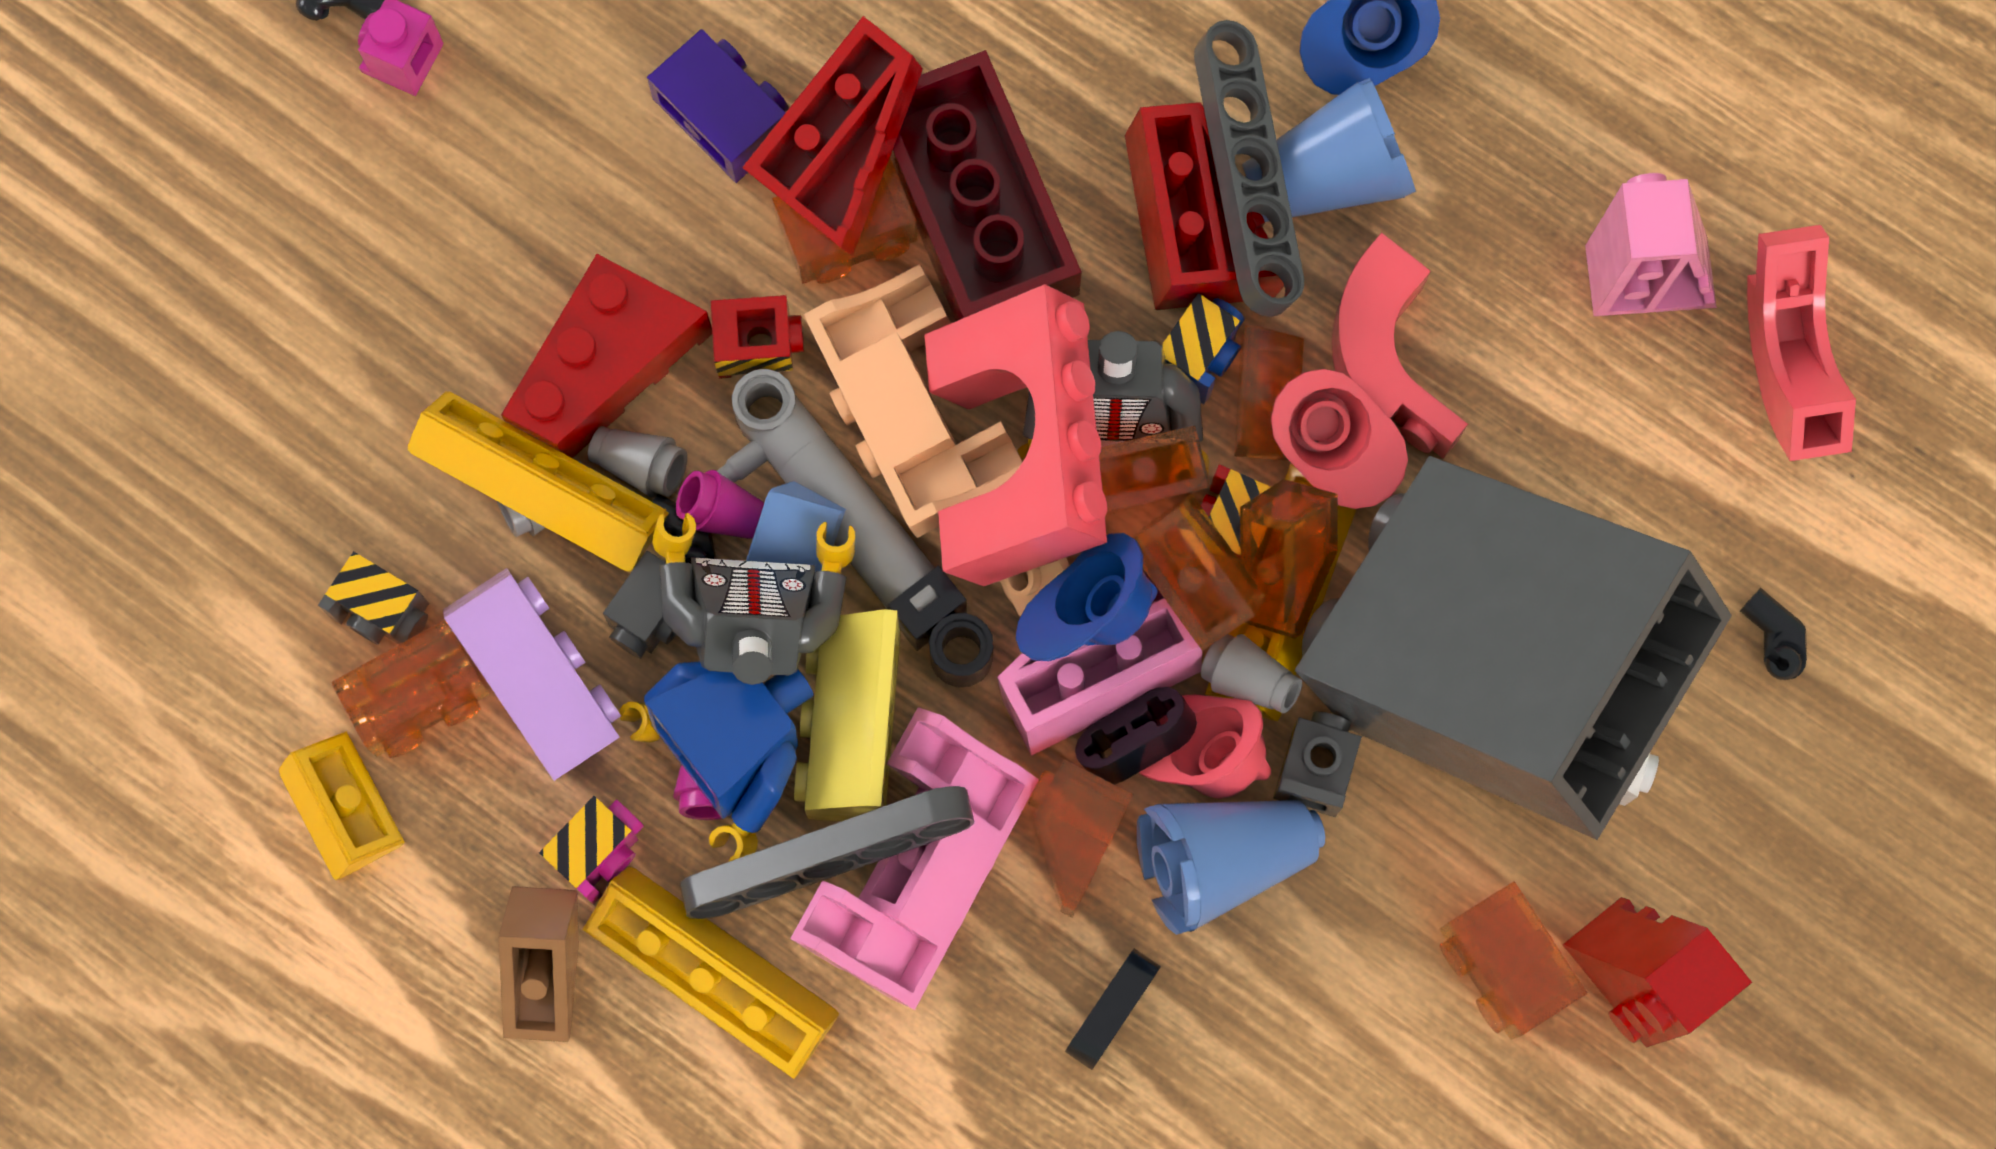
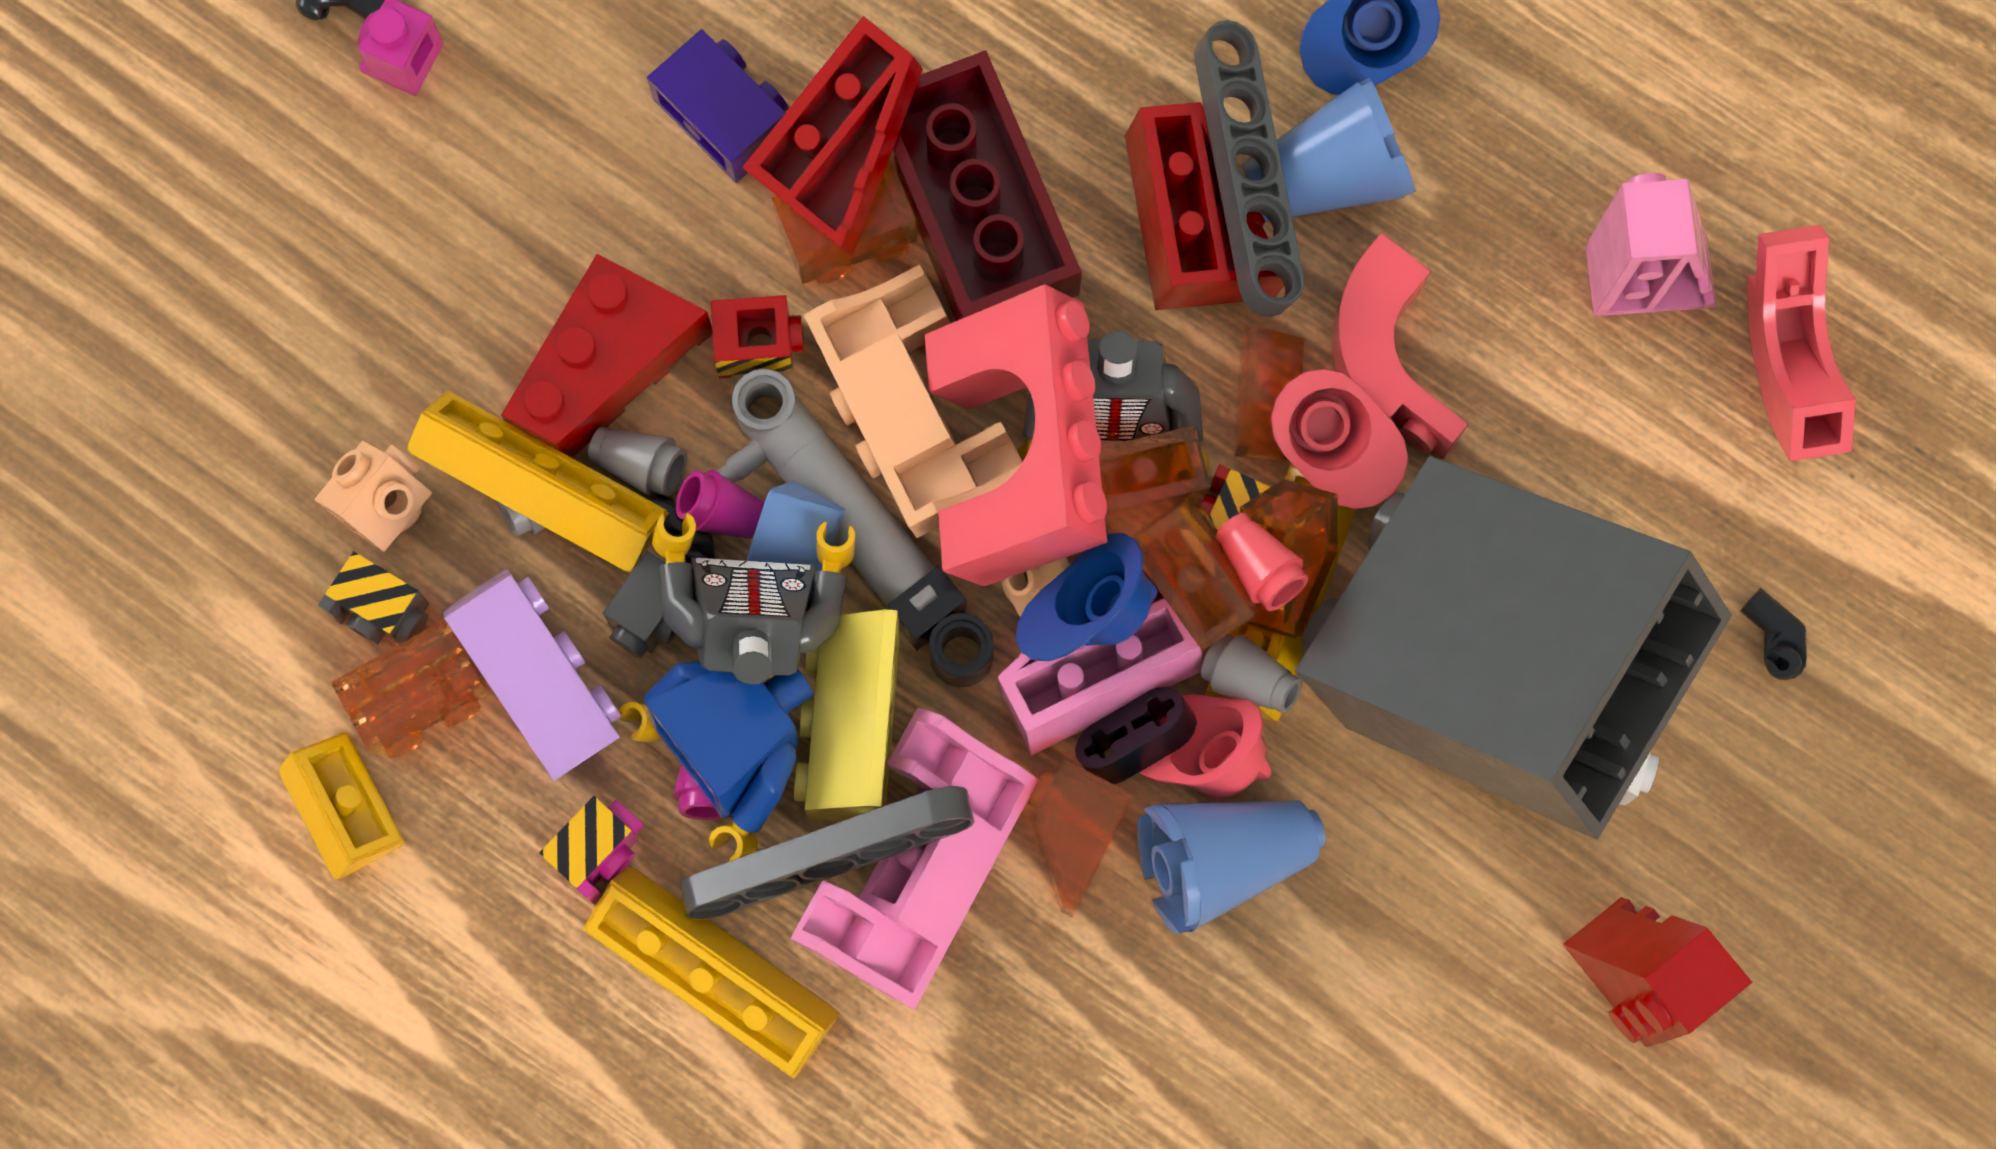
(375, 493): none -> light nougat brick
(538, 963): medium nougat slope -> none
(1112, 1009): black beam -> none
(1204, 341): brick -> none
(1262, 563): none -> coral cone
(1314, 786): dark grey brick -> none
(1510, 962): clear orange brick -> none

